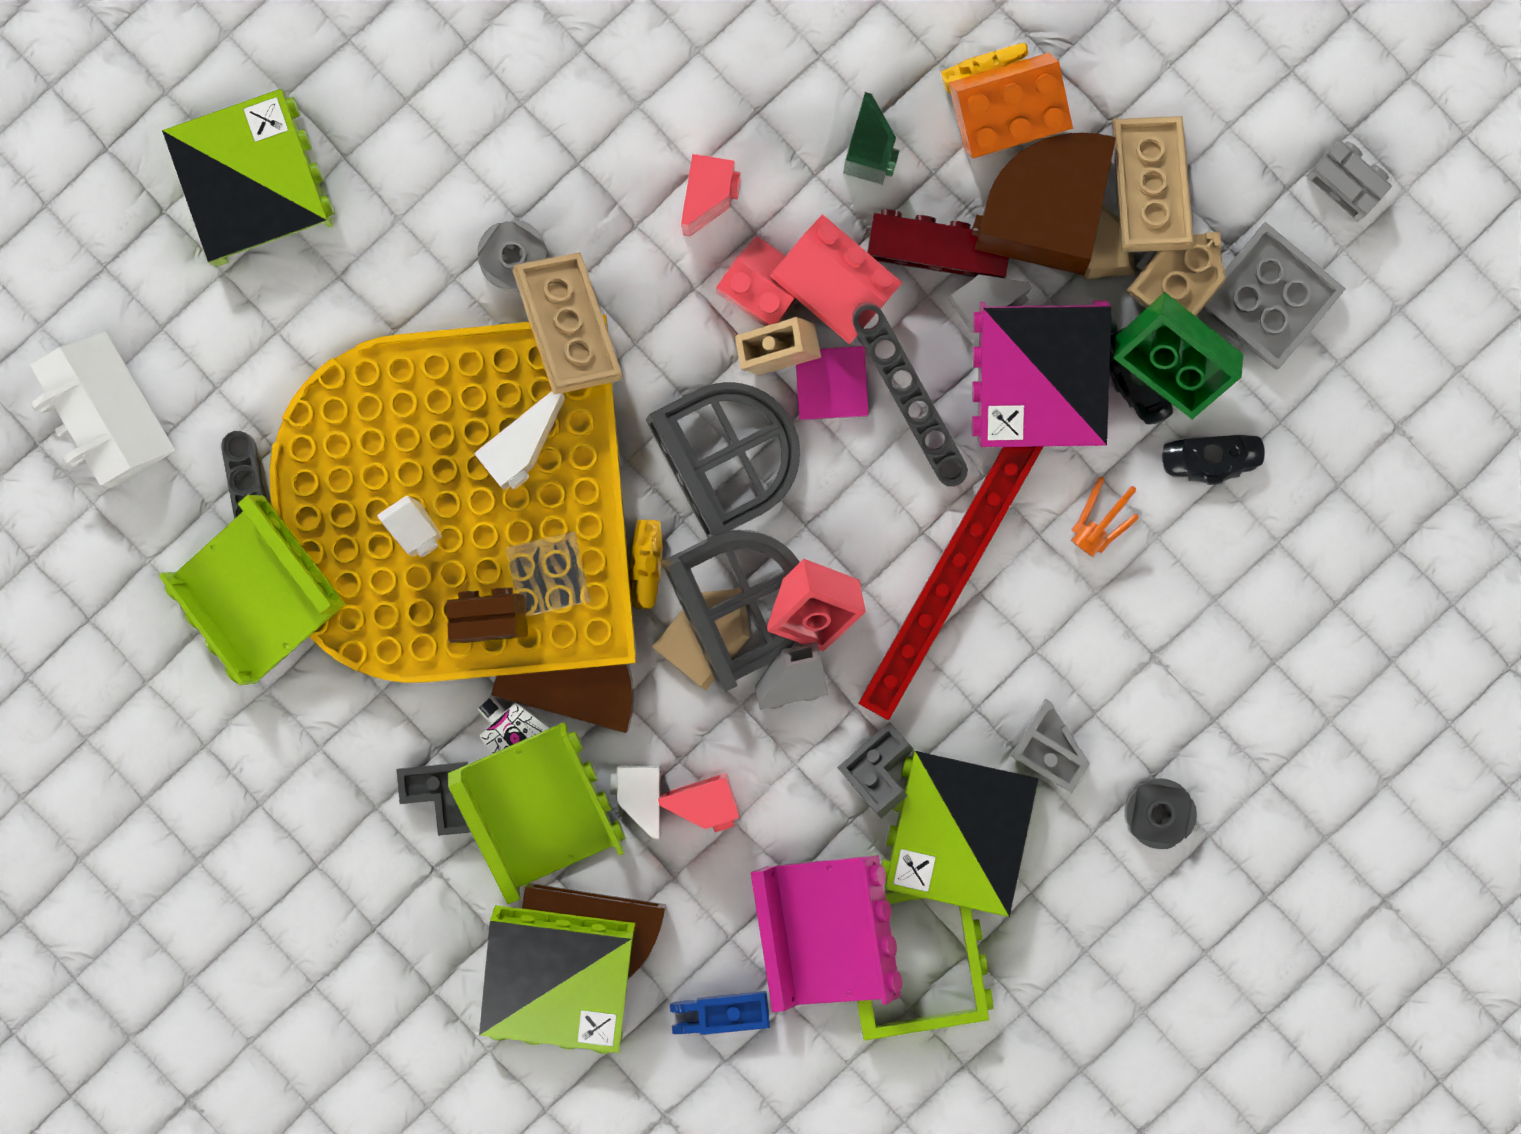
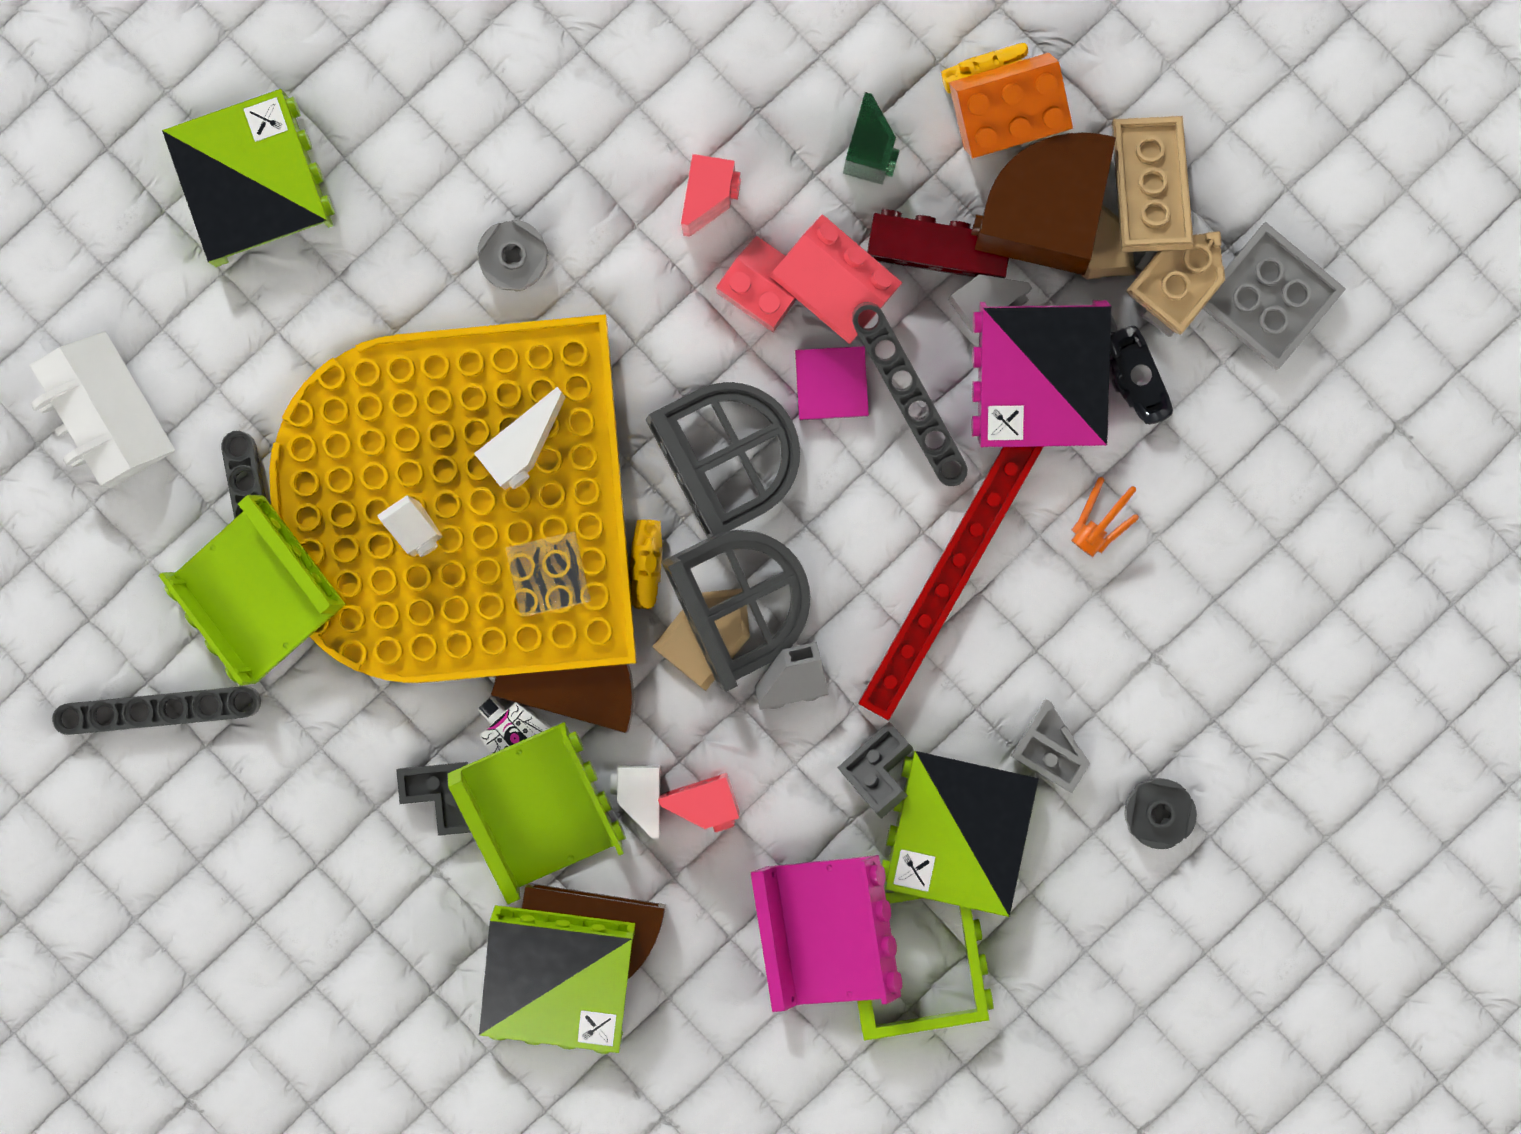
(157, 714): none -> dark grey beam
(486, 617): reddish brown brick -> none
(567, 323): tan tile -> none
(724, 1013): blue hinge -> none
(777, 346): tan brick -> none
(816, 605): coral slope -> none
(1178, 356): green brick -> none
(1187, 458): black piece -> none
(1350, 179): light grey brick -> none

